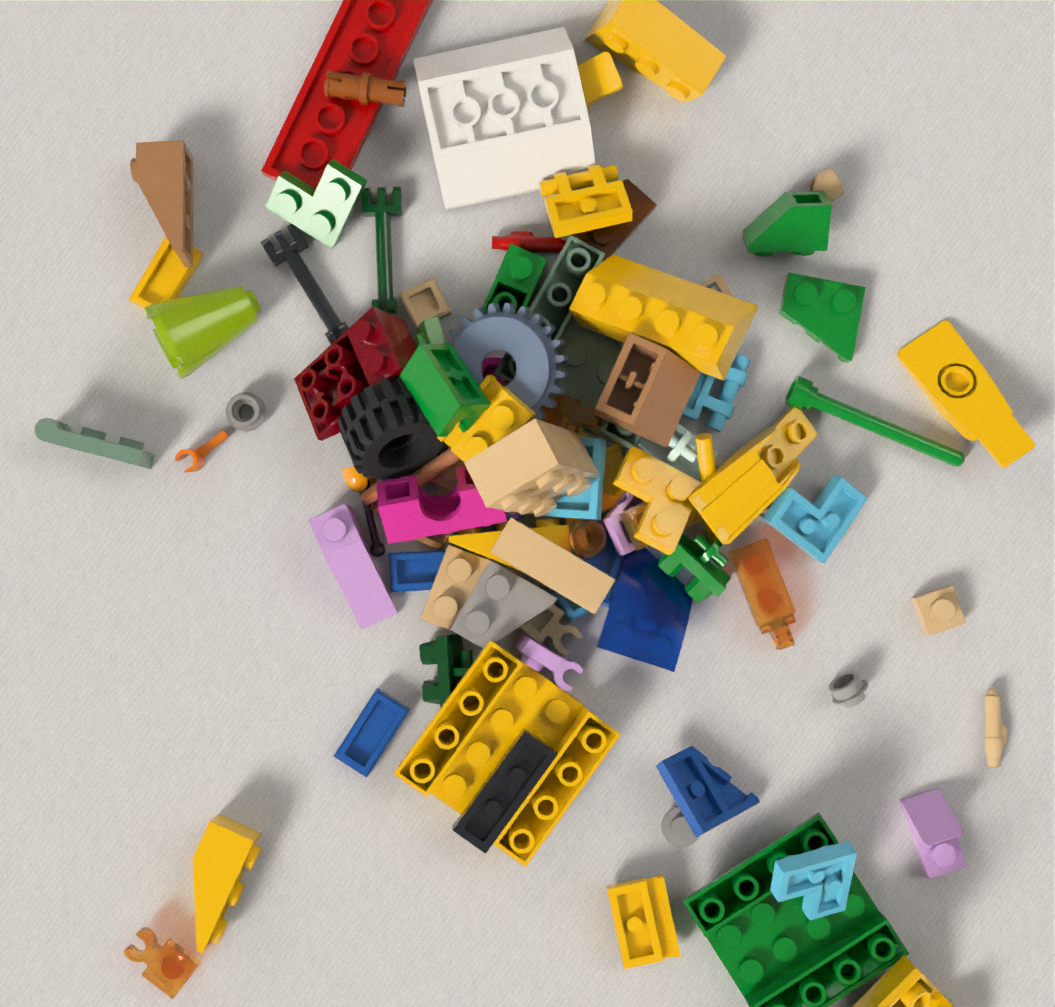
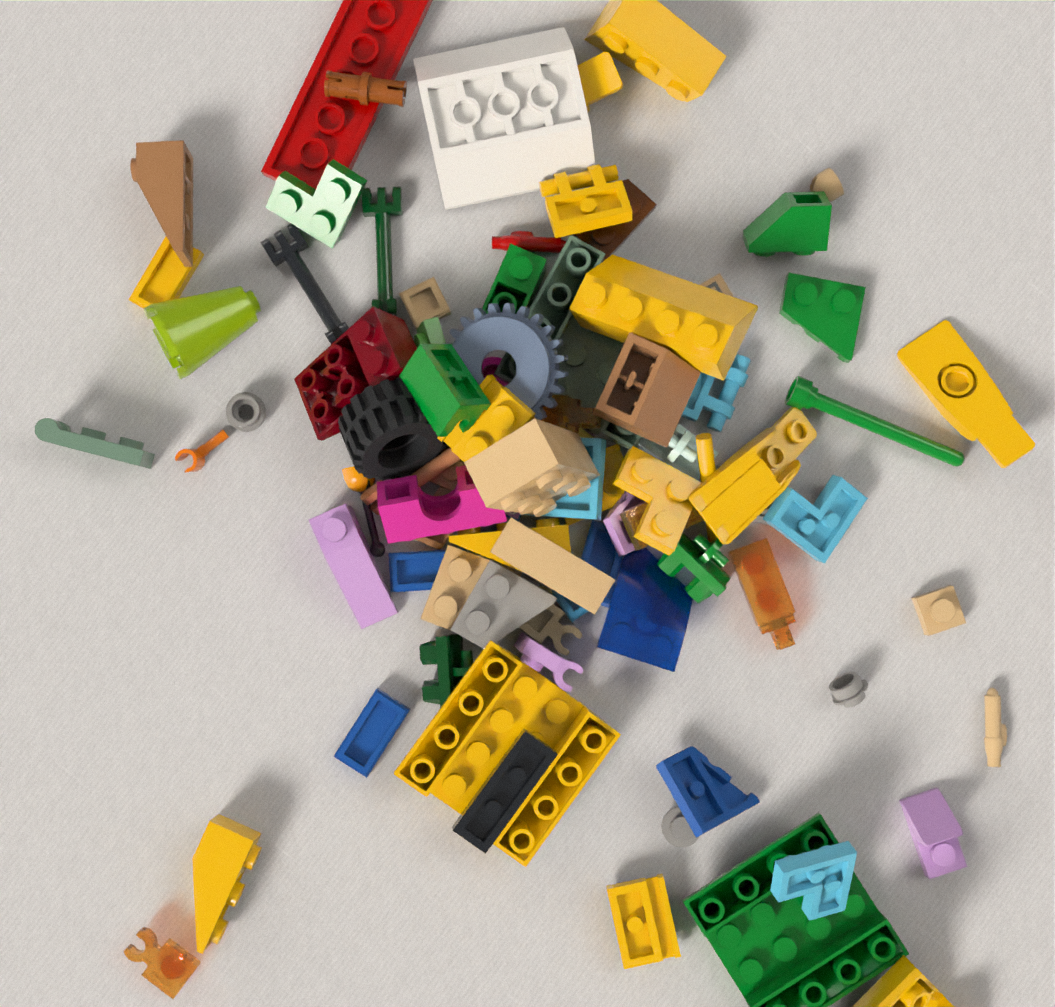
(587, 537): clear orange plate -> none

